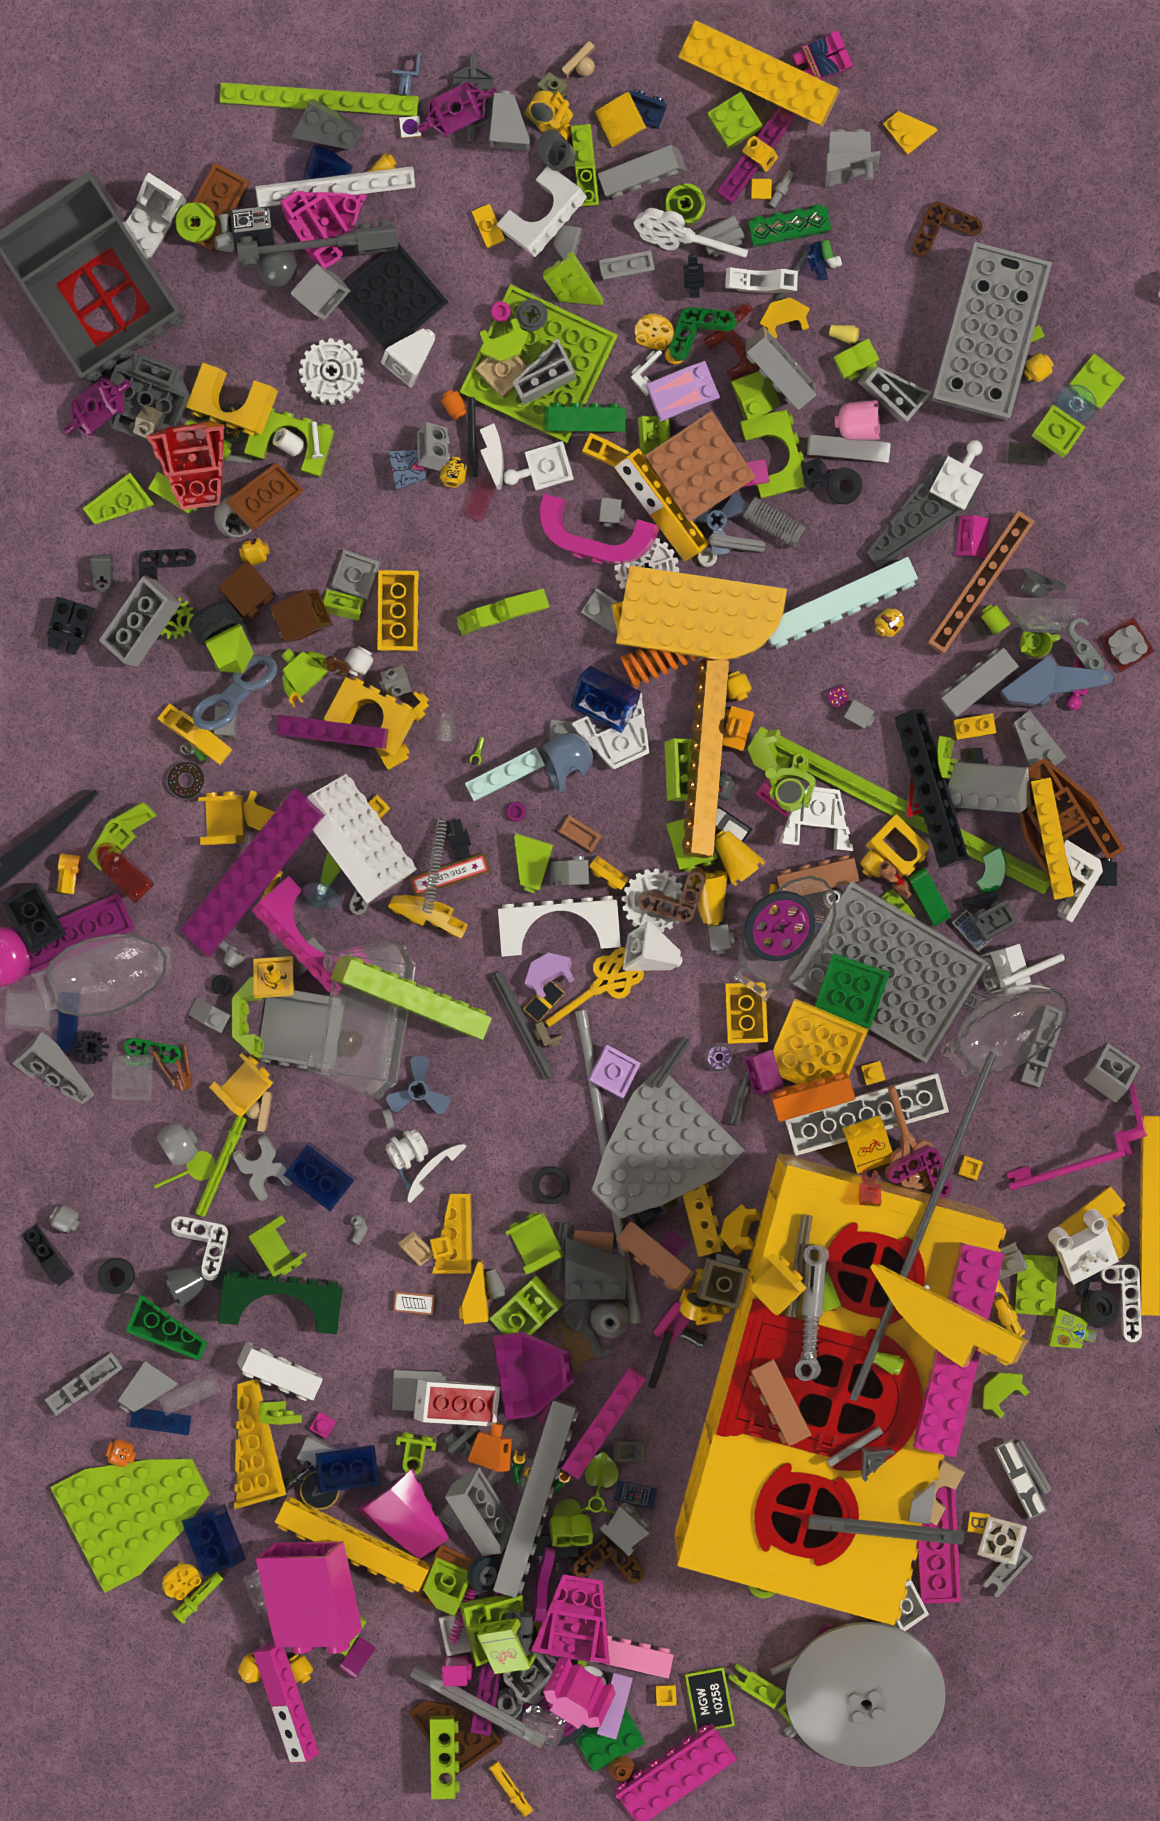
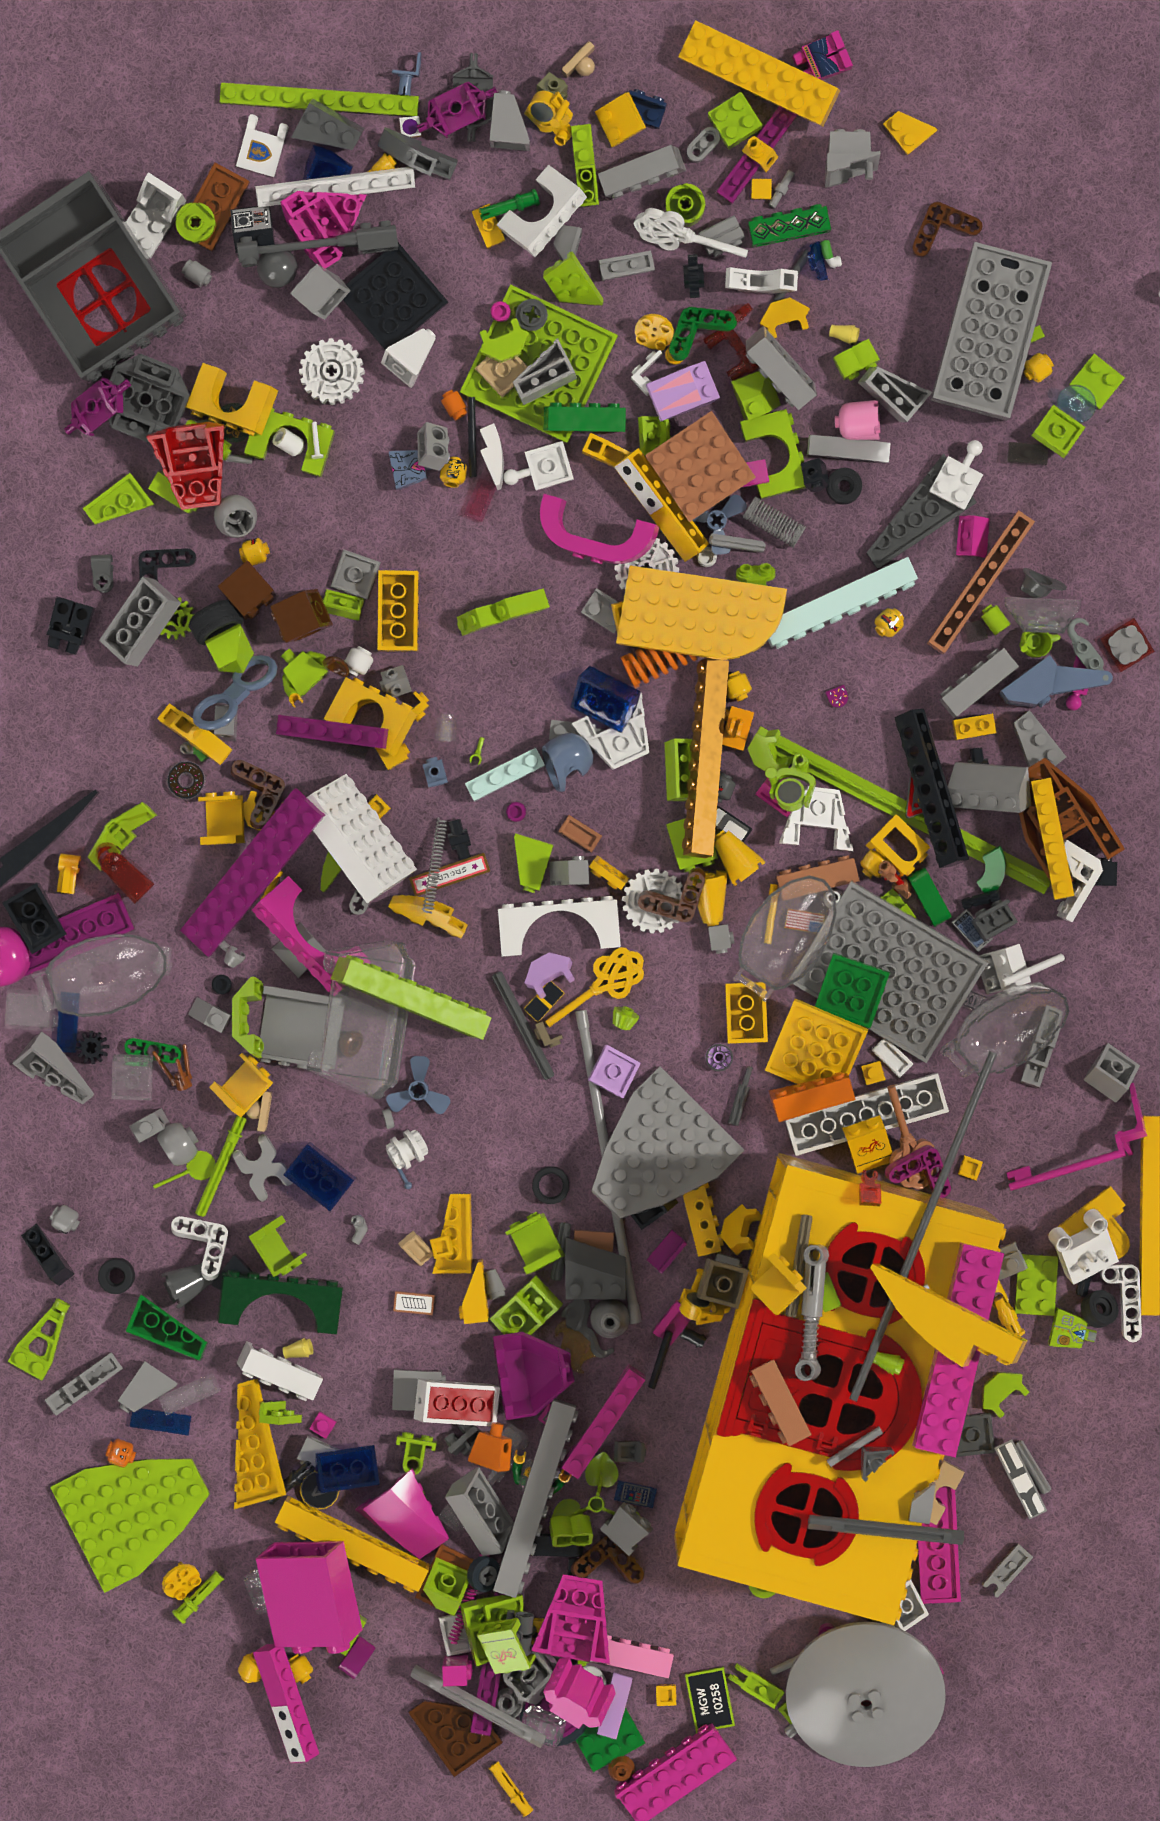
(30, 1361): none -> lime plate
(147, 421): dark tan bracket -> none
(149, 1125): none -> light grey torso
(197, 273): none -> light grey brick
(213, 1540): clear blue slope -> none
(224, 241): light grey bar -> none
(260, 150): none -> white flag
(265, 496): dark orange plate -> none
(267, 792): none -> reddish brown beam
(273, 970): yellow plate -> none
(298, 1349): none -> light yellow cone
(321, 896): clear light blue dish -> none
(415, 155): none -> dark grey slope
(417, 1187): white slope -> none
(435, 780): none -> sand blue brick
(439, 1788): lime brick -> none
(518, 203): none -> green pin
(542, 1580): magenta beam -> none
(555, 150): dark grey piece -> none
(611, 512): light grey brick -> none
(624, 1017): none -> lime piece
(650, 950): white slope -> none
(655, 1256): nougat brick -> none
(670, 1062): dark grey axle -> none
(703, 145): none -> light grey plate
(755, 574): none -> lime bracket
(763, 1072): magenta panel -> none
(798, 940): wedge -> none
(859, 715): light grey brick -> none
(892, 1057): none -> white tile
(945, 762): lime slope -> none
(976, 1435): none -> dark grey tile
(977, 1522): yellow tile -> none
(1003, 1541): white piece -> none

